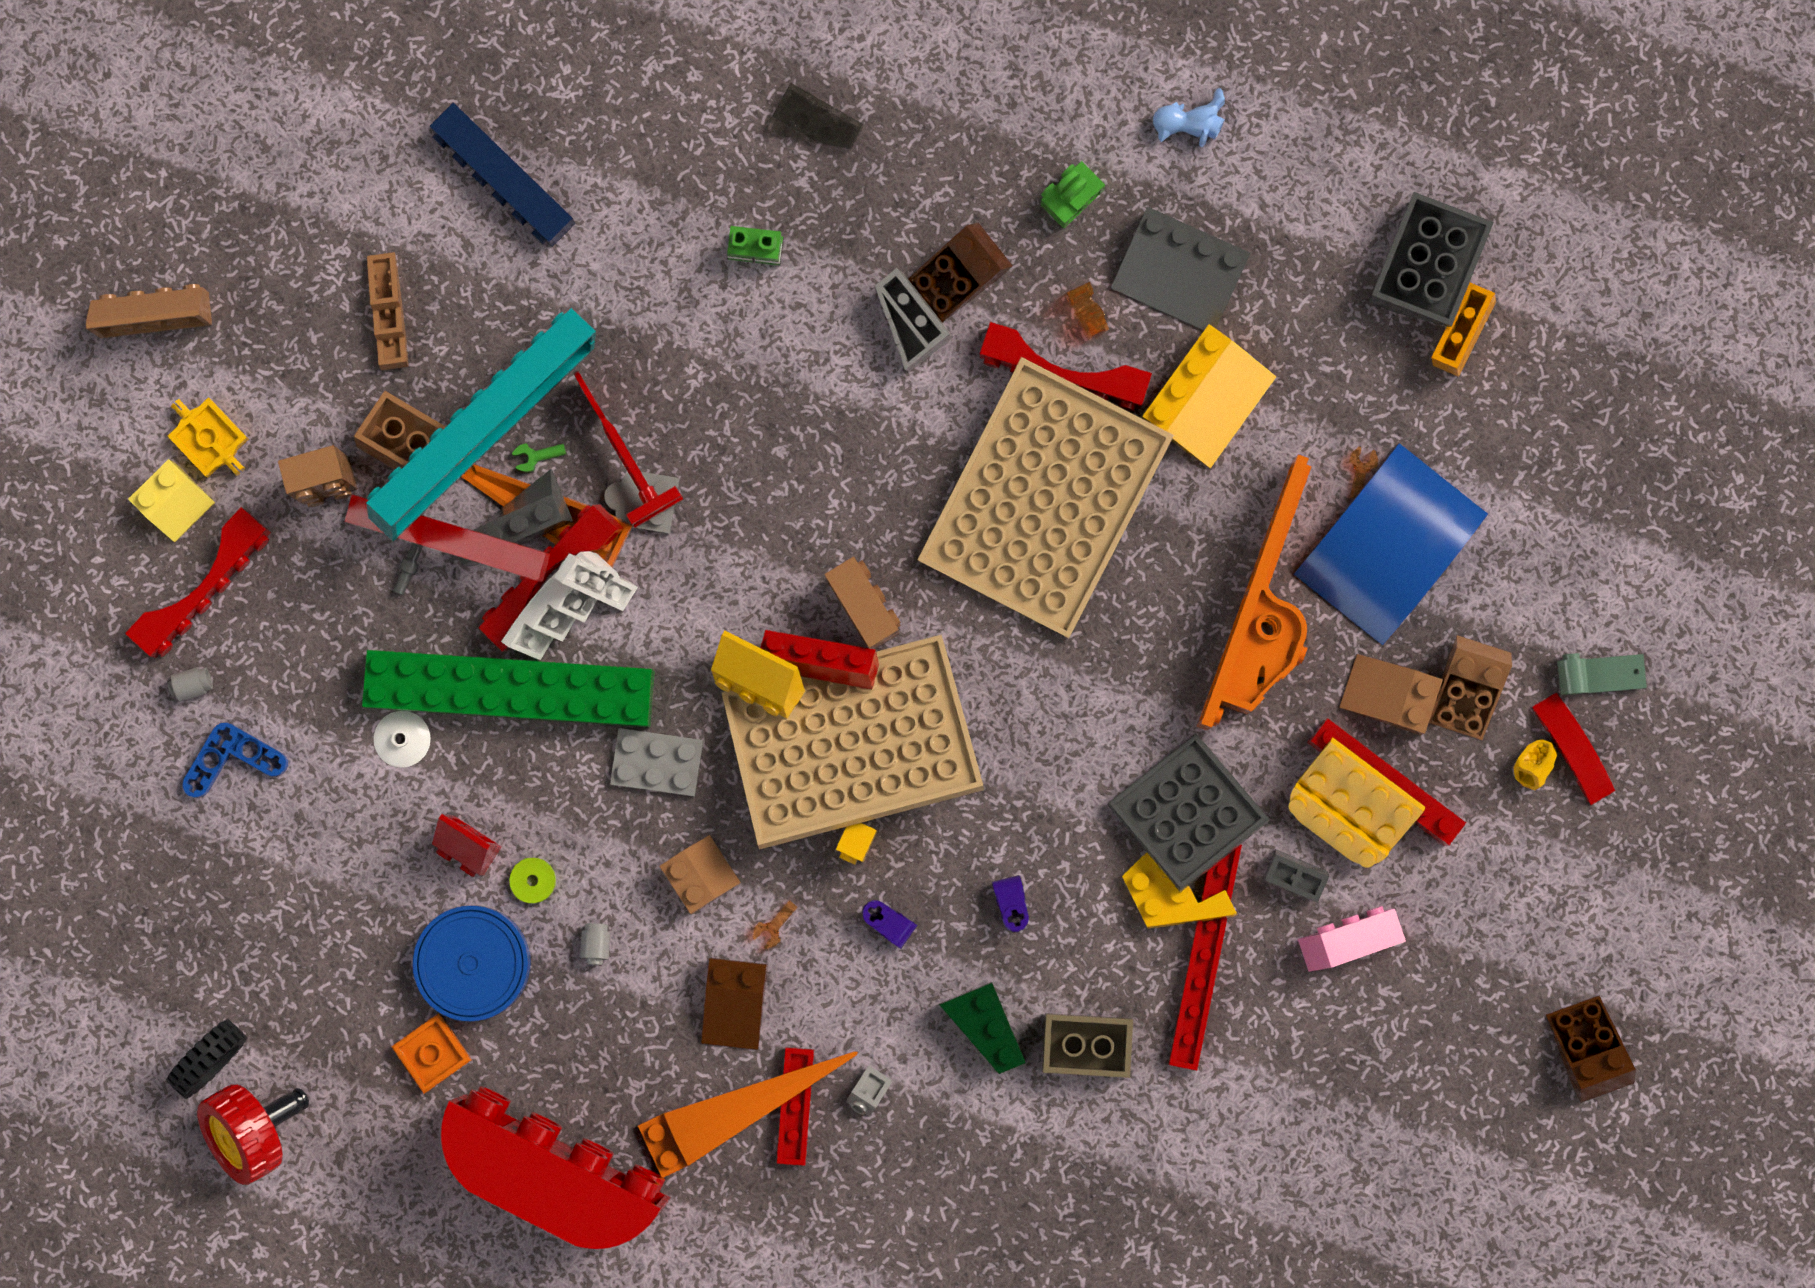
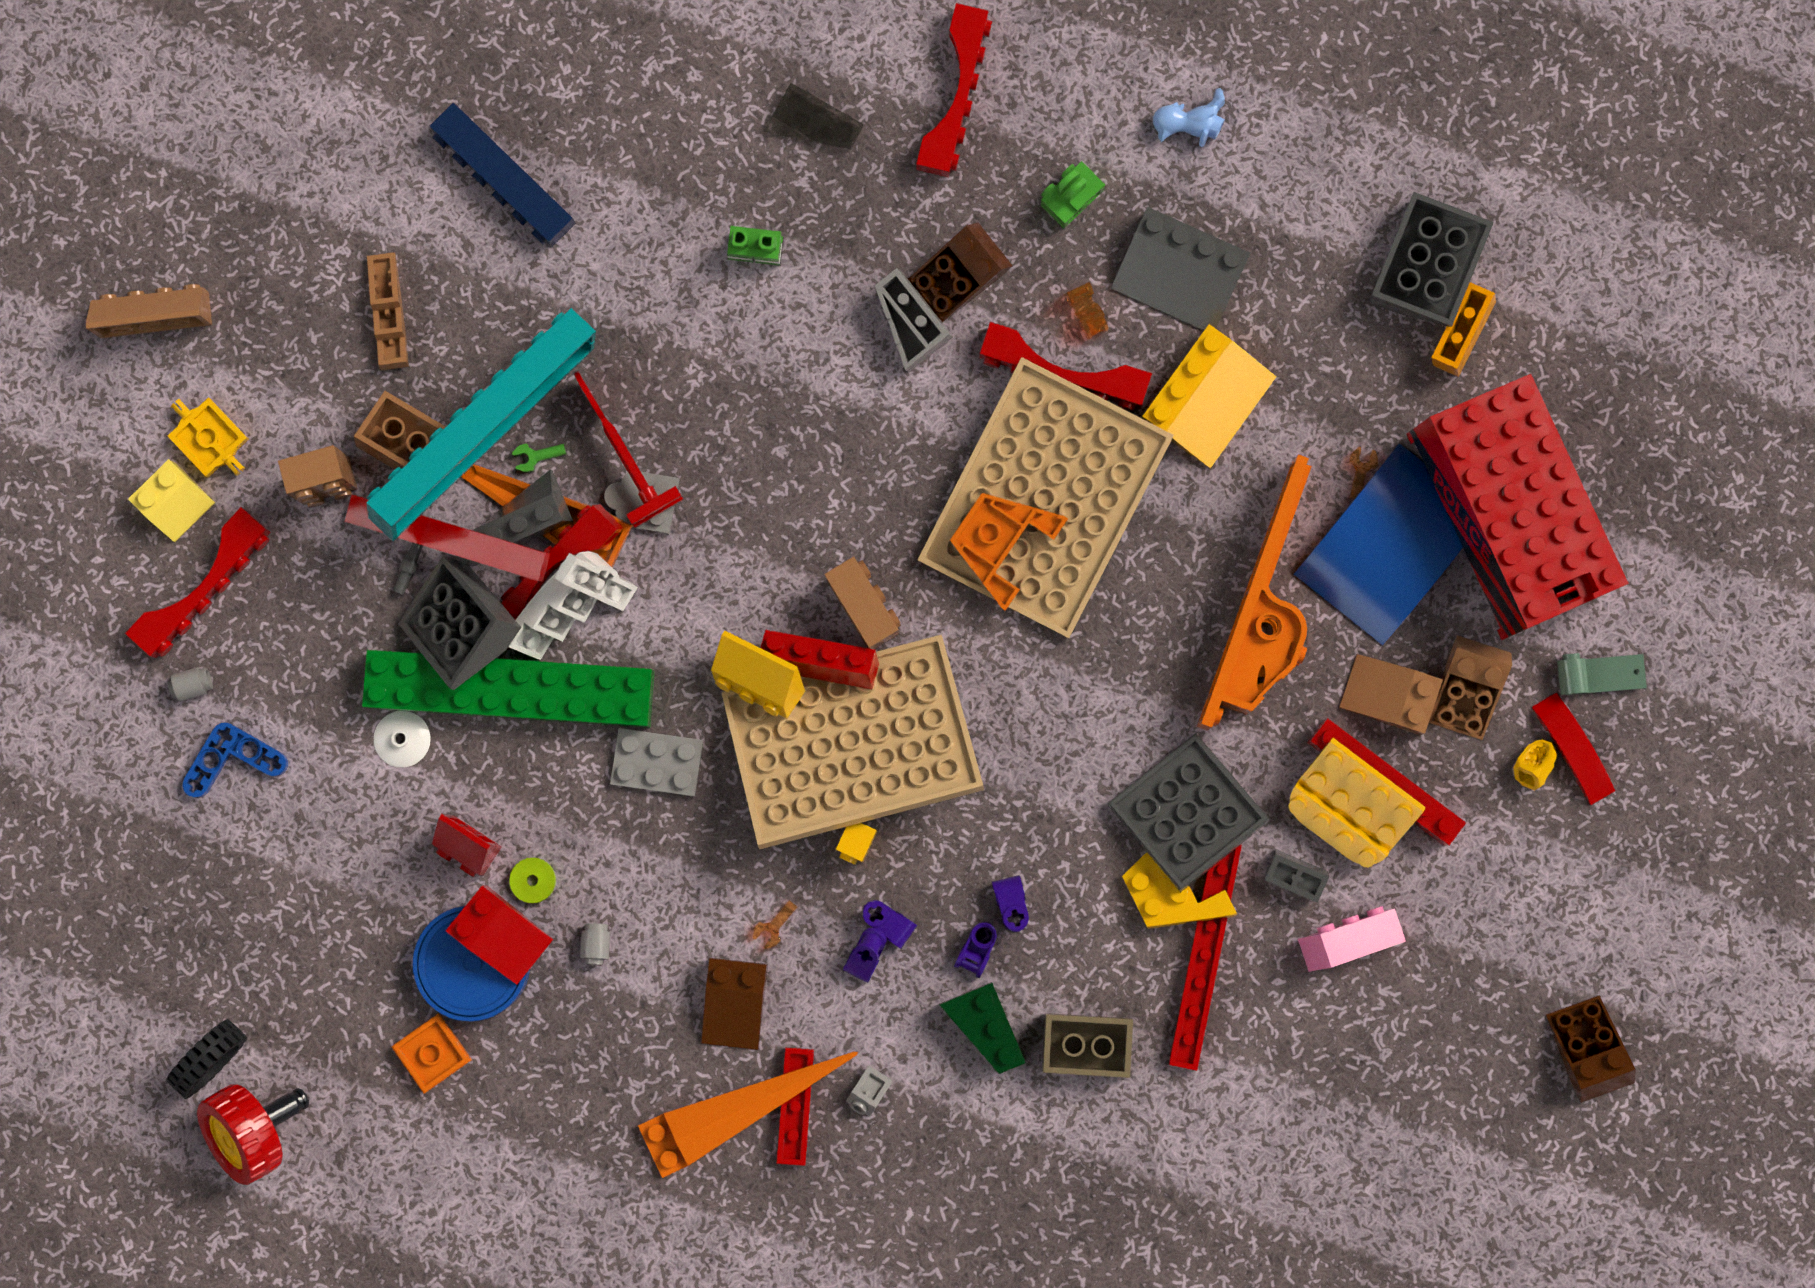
(458, 622): none -> dark grey slope
(499, 934): none -> red slope
(543, 1179): red brick -> none
(700, 874): medium nougat slope -> none
(866, 954): none -> dark purple piece
(939, 145): none -> red arch
(976, 951): none -> dark purple piece
(991, 533): none -> orange wing
(1517, 505): none -> red piece

